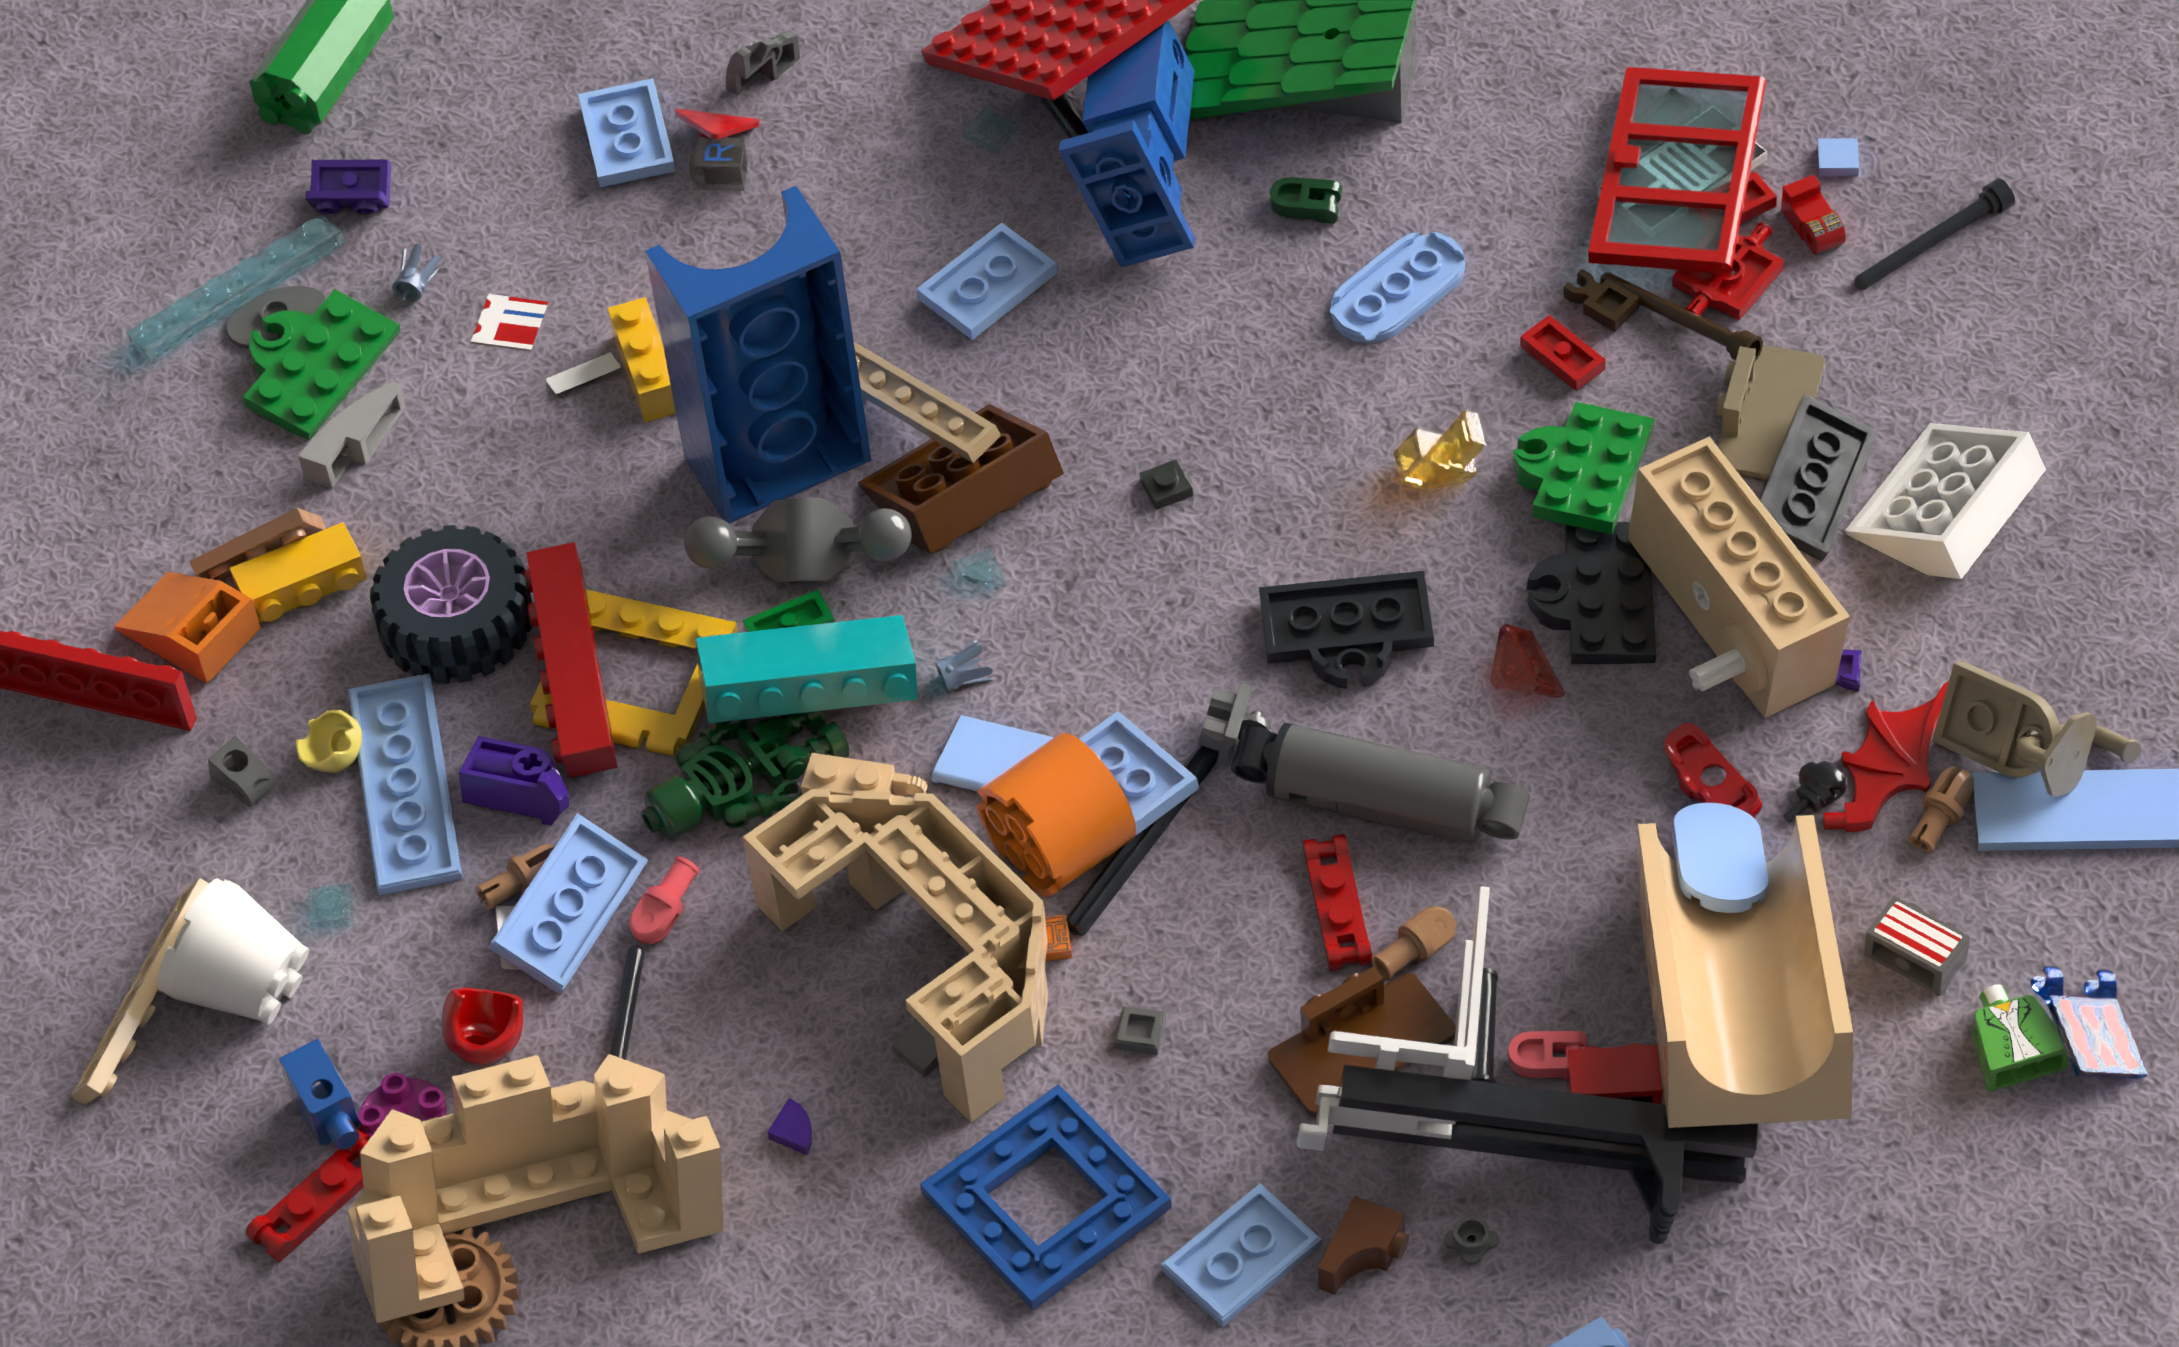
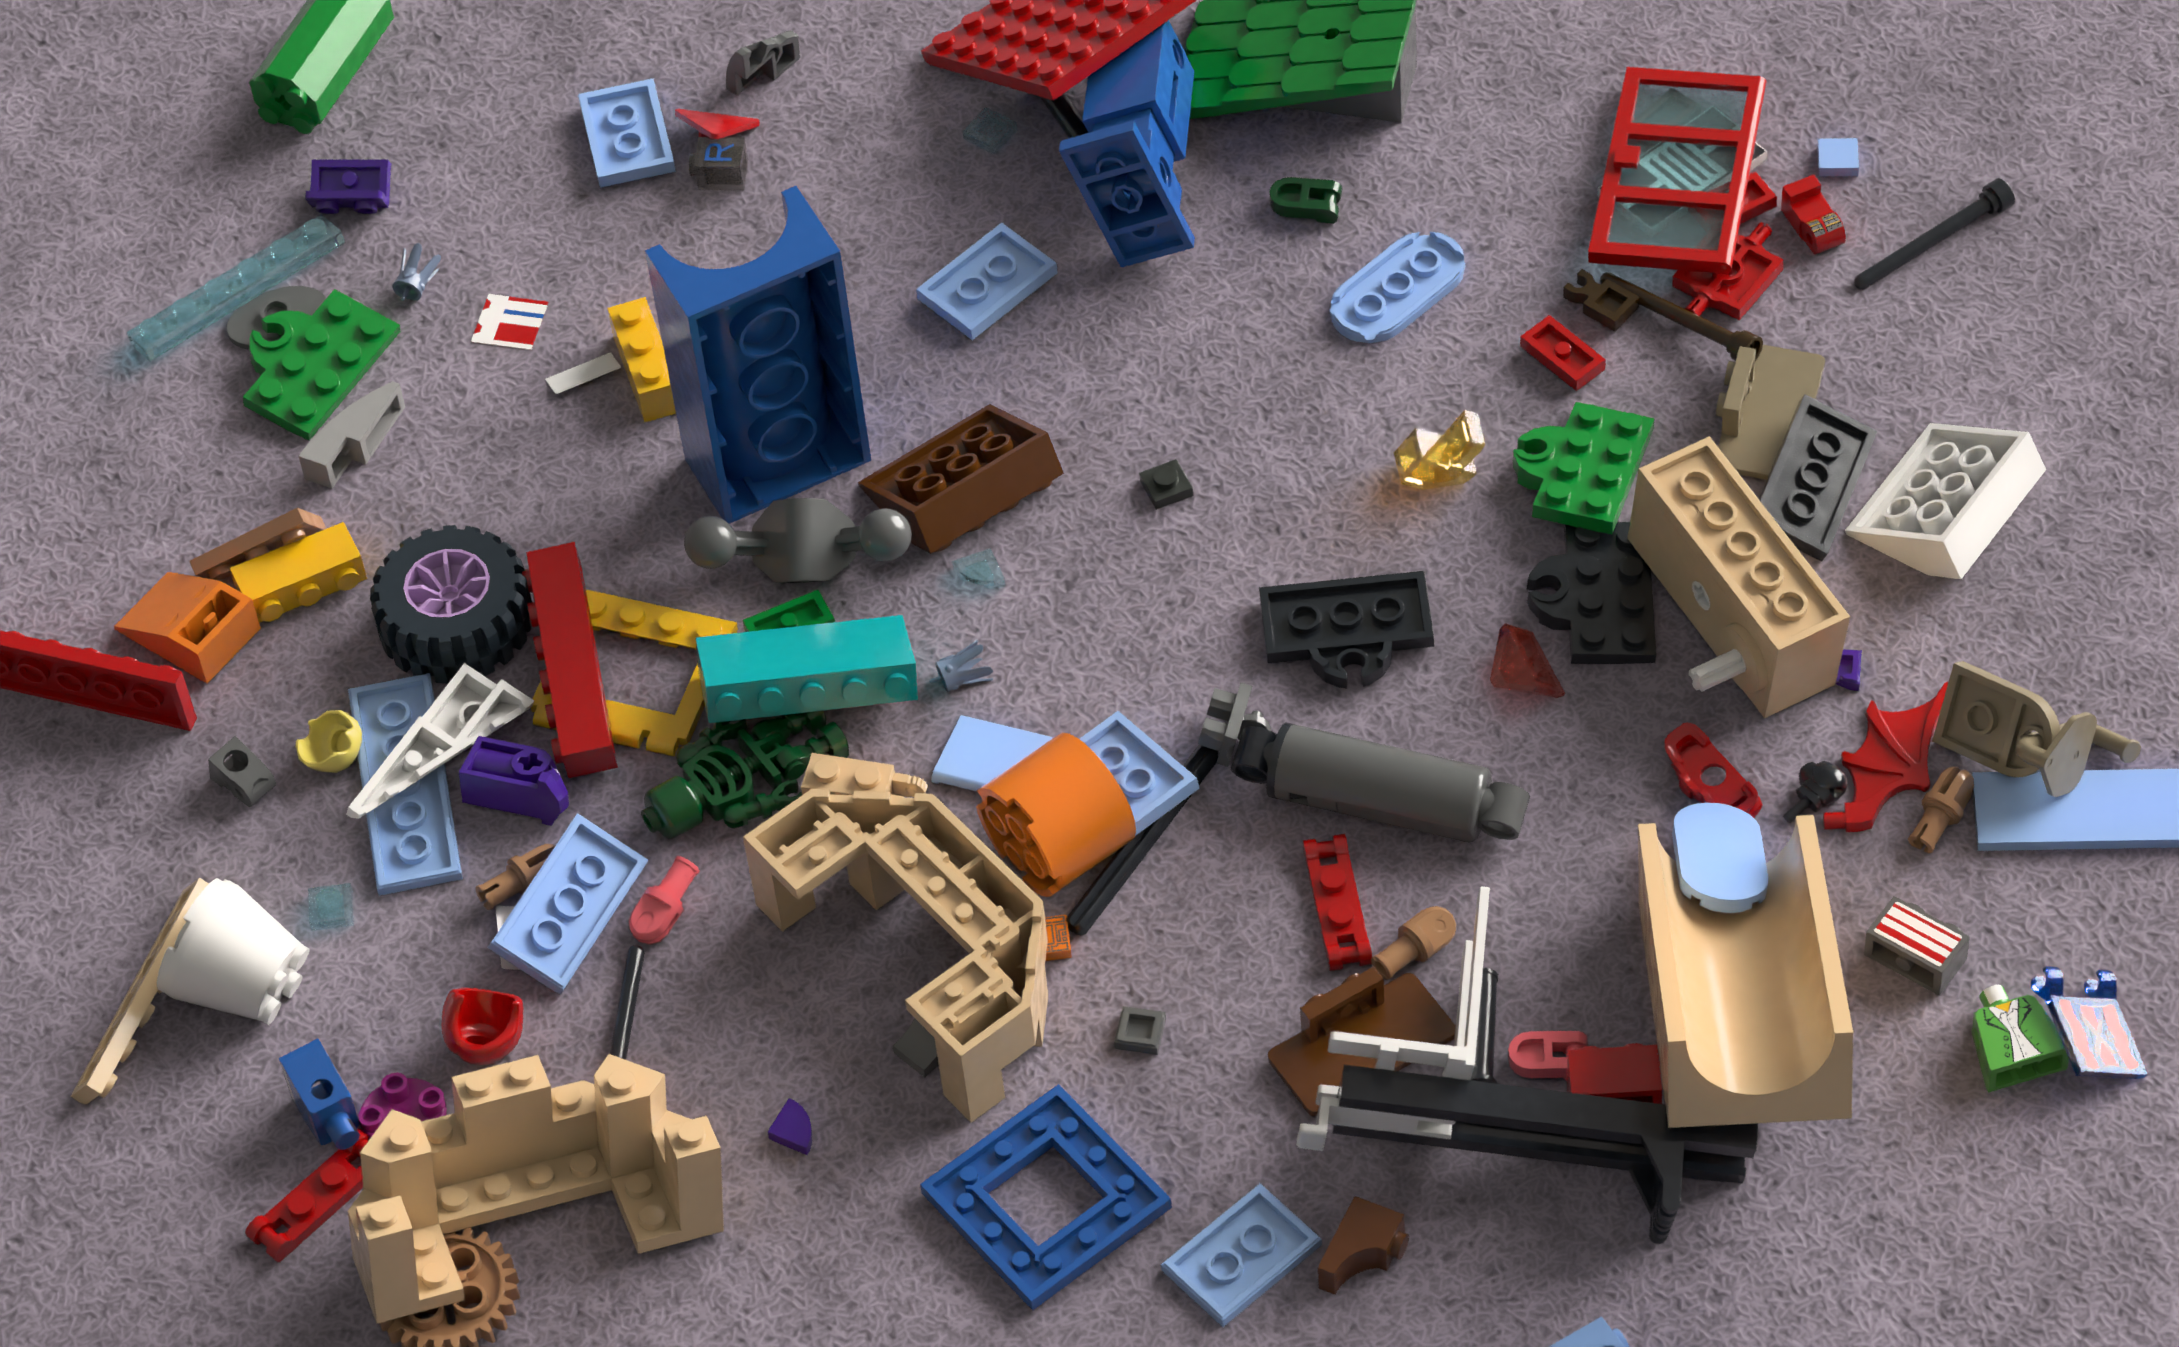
(461, 713): none -> white wedge
(923, 407): tan plate -> none
(1471, 1227): dark grey plate -> none

